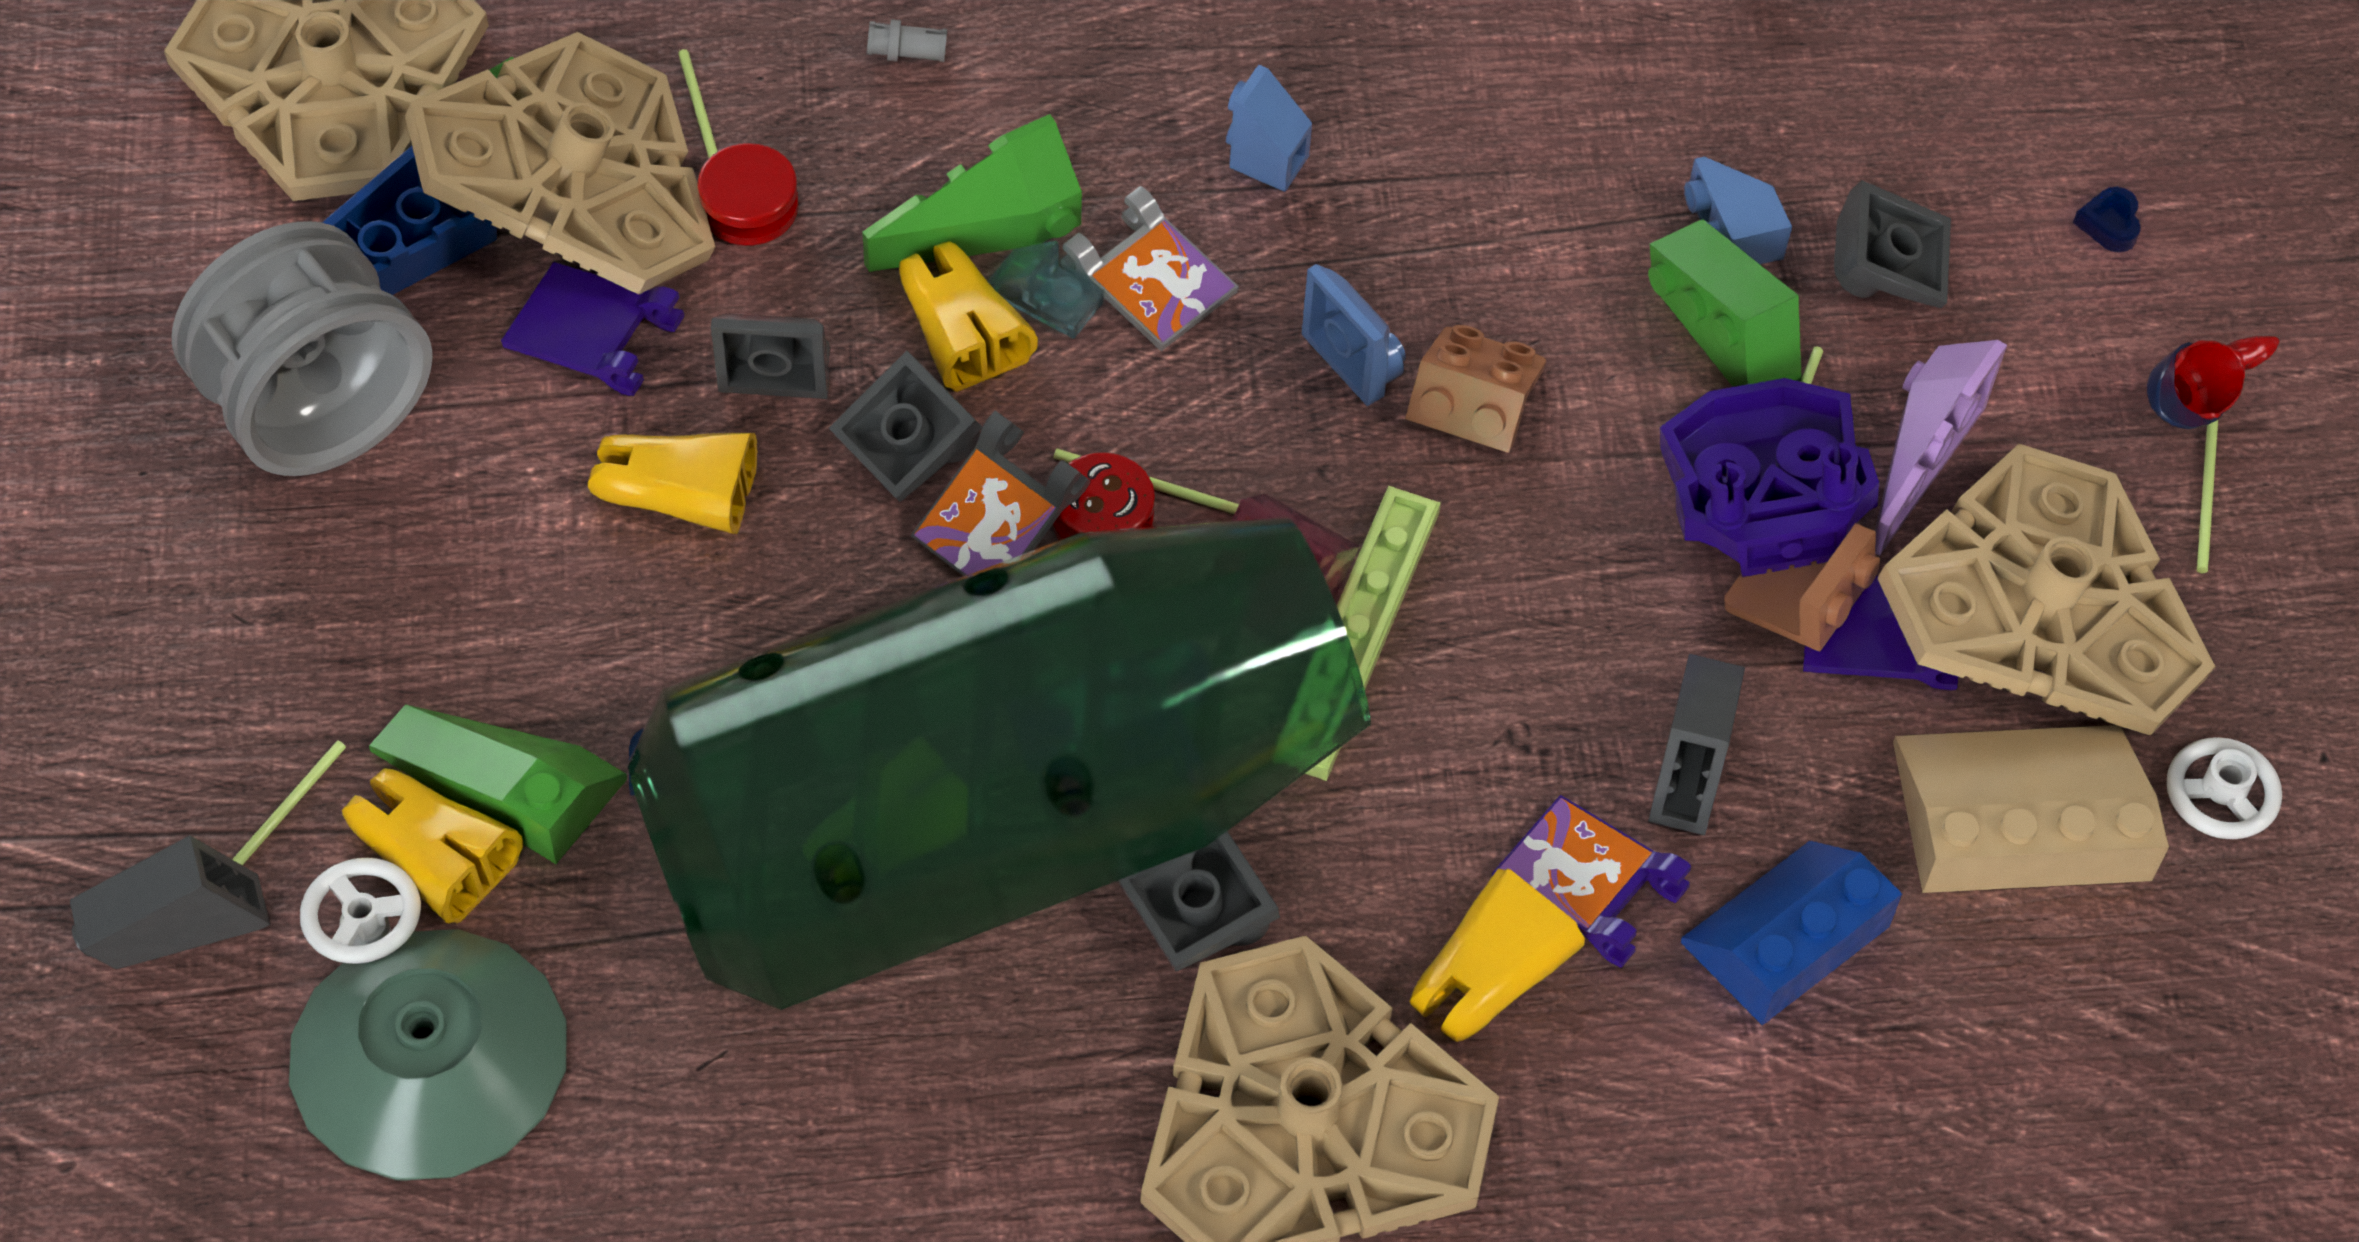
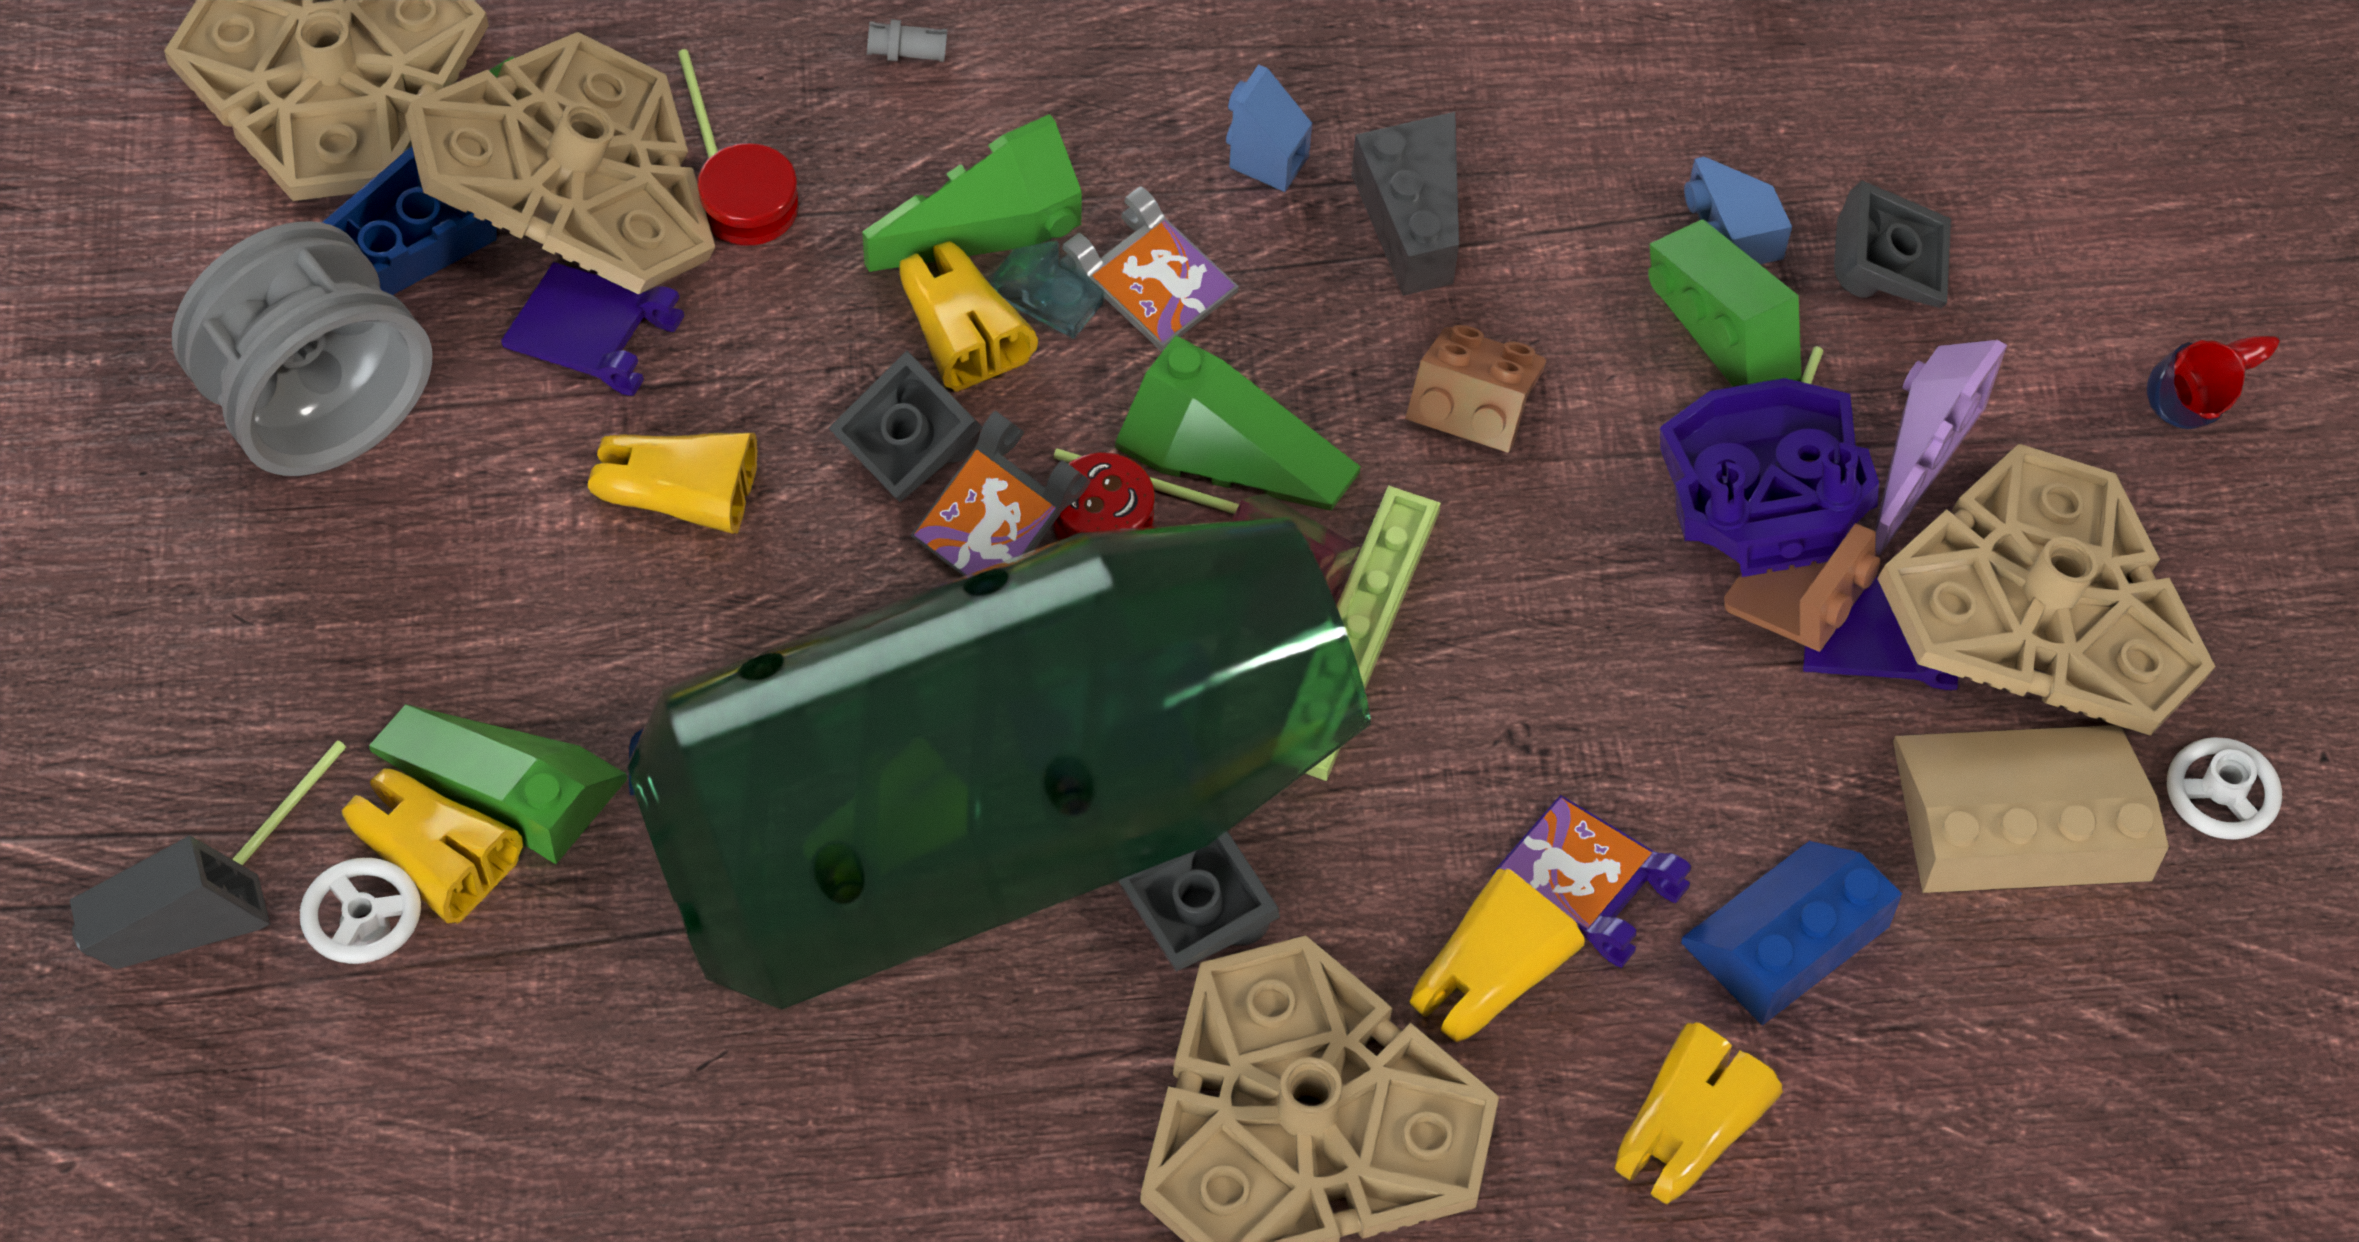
(436, 1100): sand green dish -> none
(770, 355): dark grey slope -> none
(1217, 424): none -> bright green wedge
(1350, 335): medium blue slope -> none
(1412, 198): none -> flat silver wedge
(1695, 1110): none -> yellow piece
(1697, 744): dark grey slope -> none
(2111, 219): clear blue tile -> none
(2207, 497): yellowish green axle -> none

